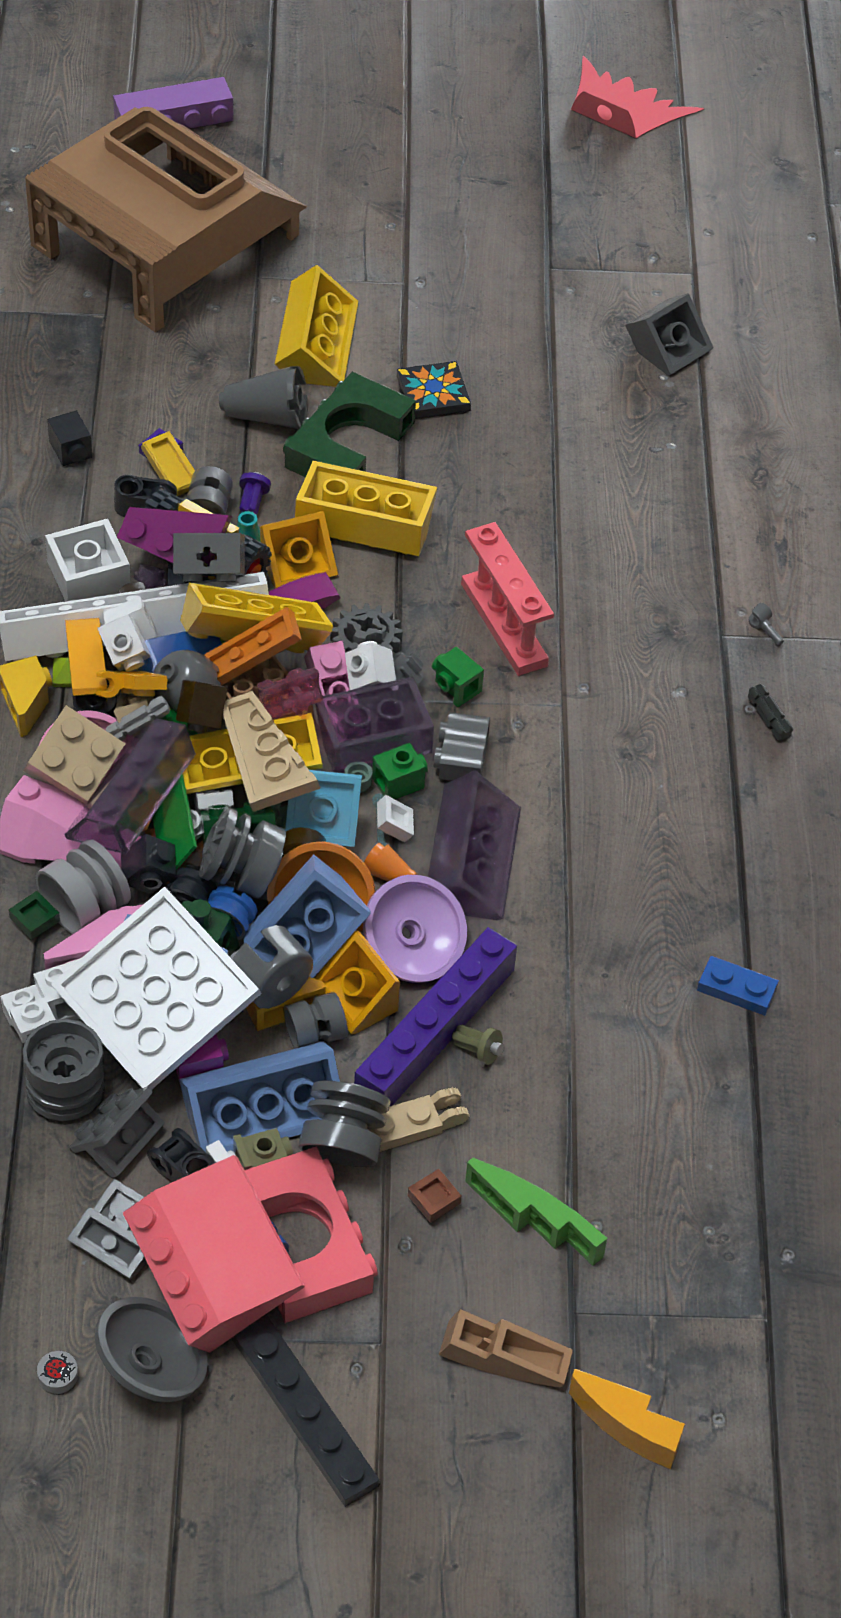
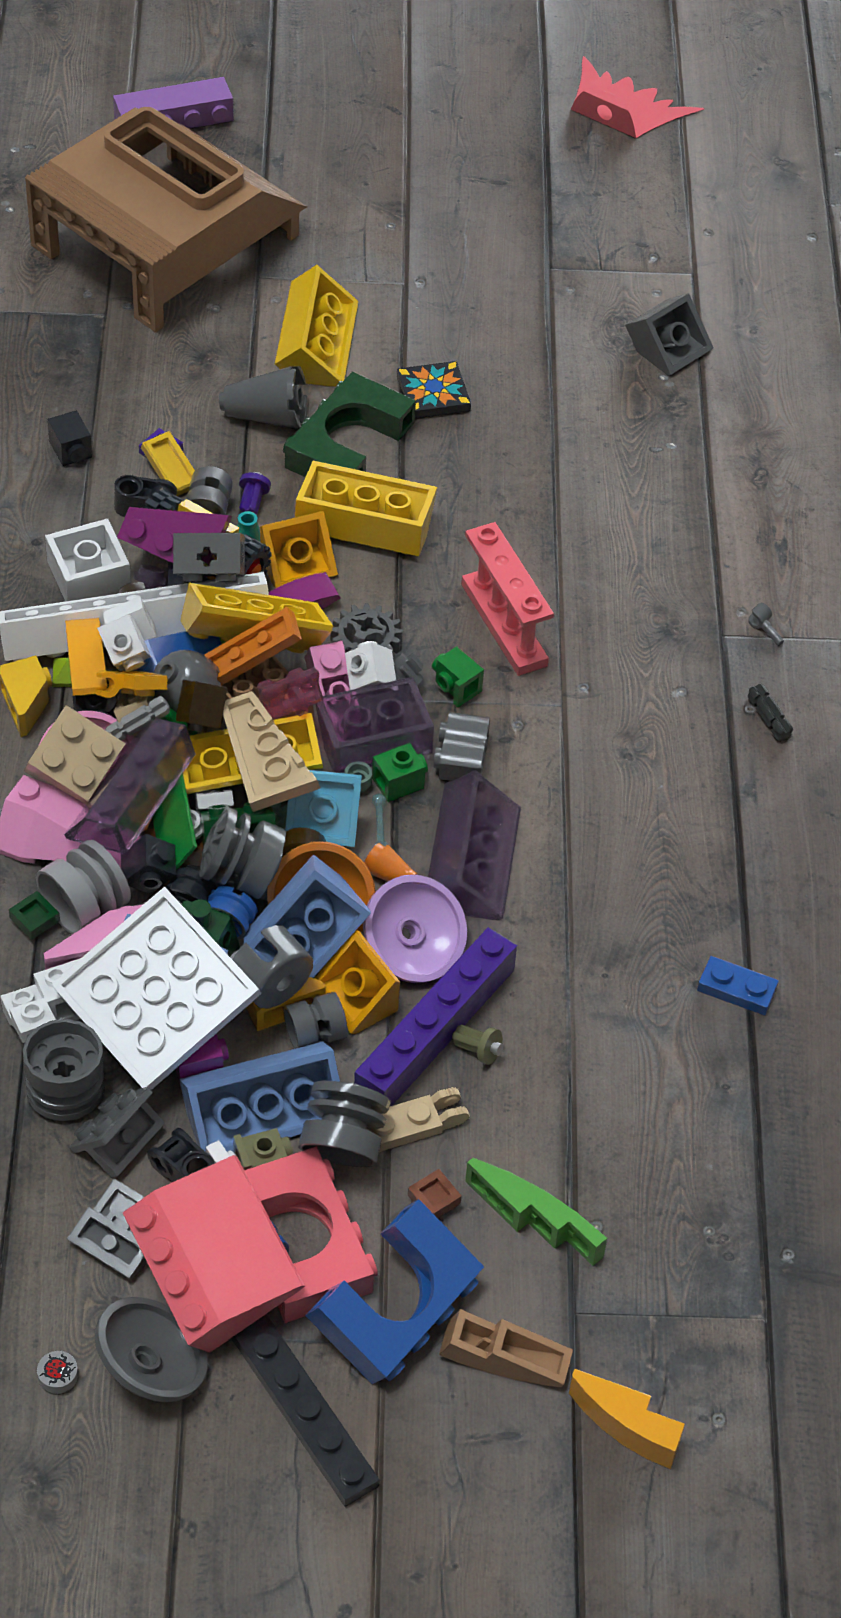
(395, 818): white plate -> none
(443, 1273): none -> blue arch

